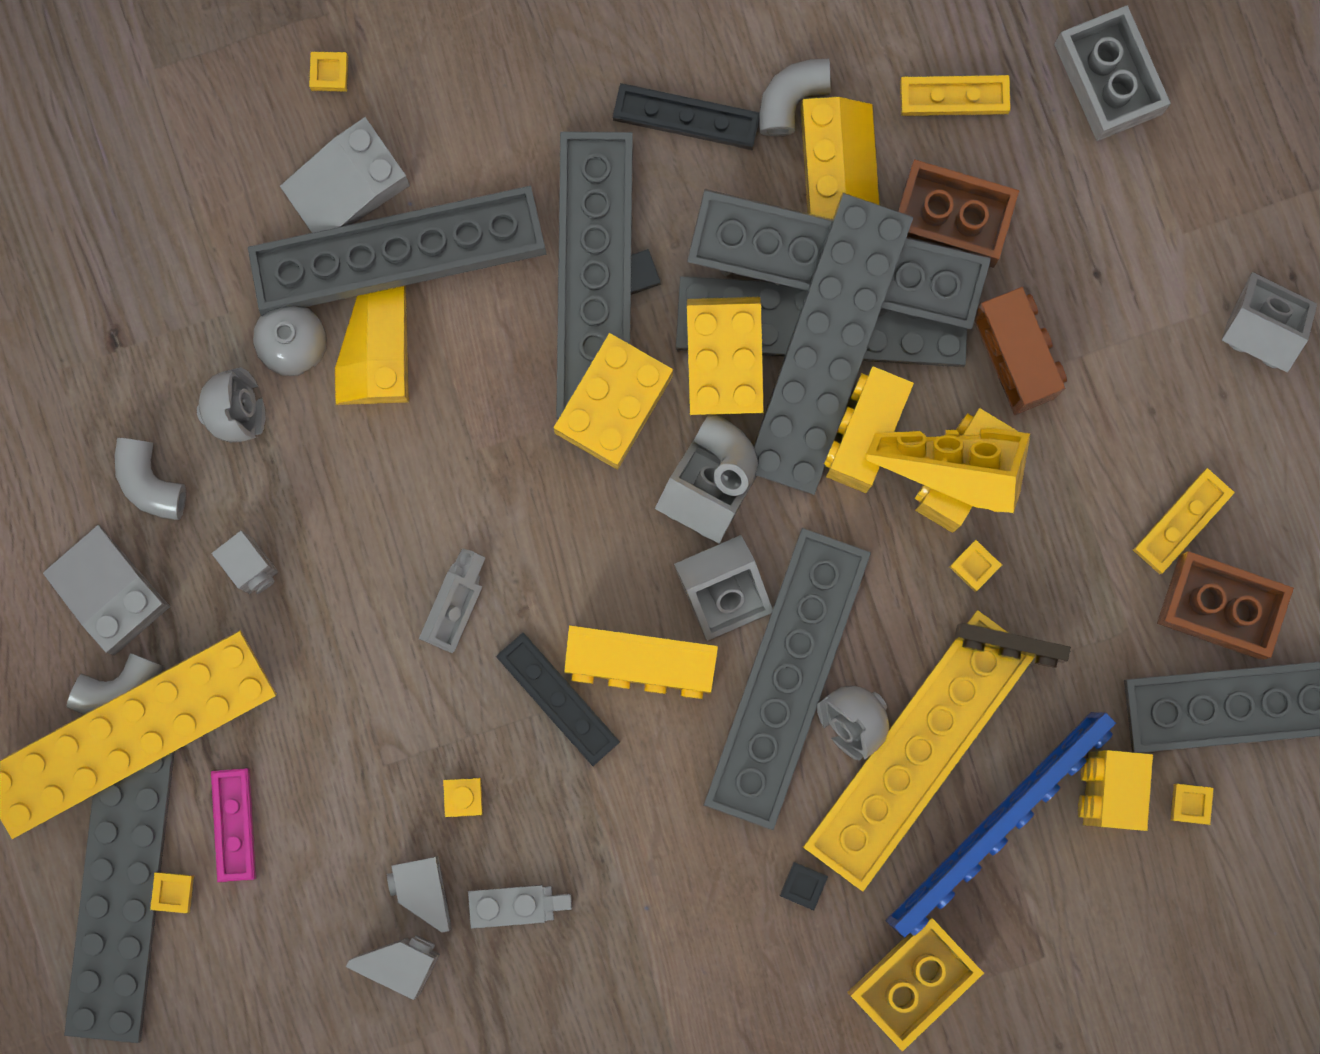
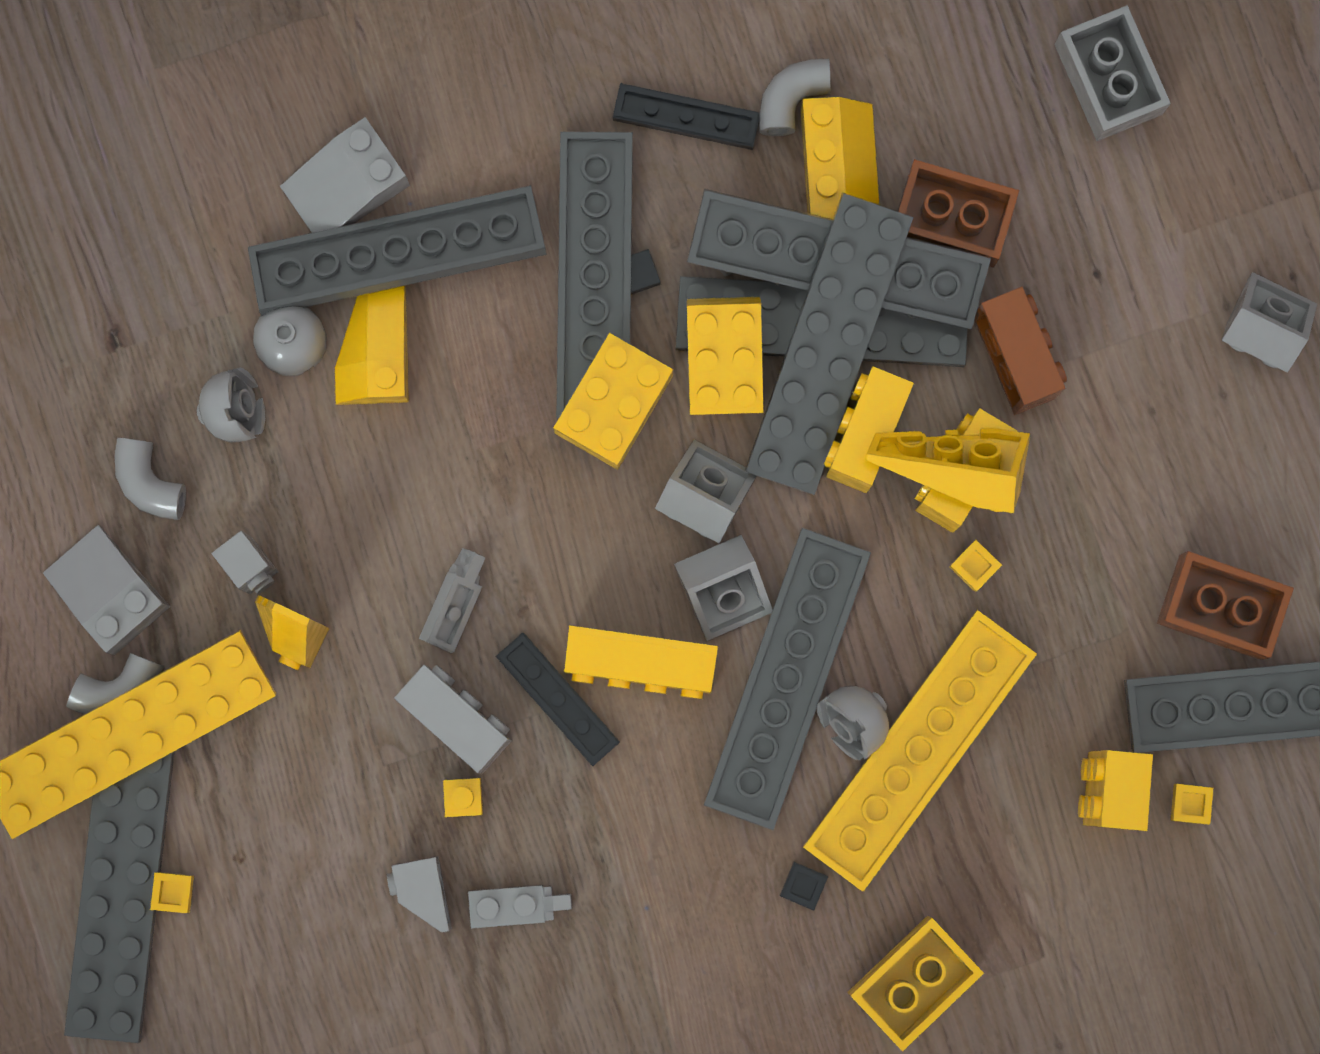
(233, 825): dark pink tile -> none
(291, 633): none -> yellow wedge
(328, 71): yellow plate -> none
(399, 965): light grey slope -> none
(454, 717): none -> light grey brick
(734, 452): light grey cylinder -> none
(955, 95): yellow plate -> none
(991, 833): blue plate -> none
(1012, 645): dark brown plate -> none
(1183, 521): yellow plate -> none

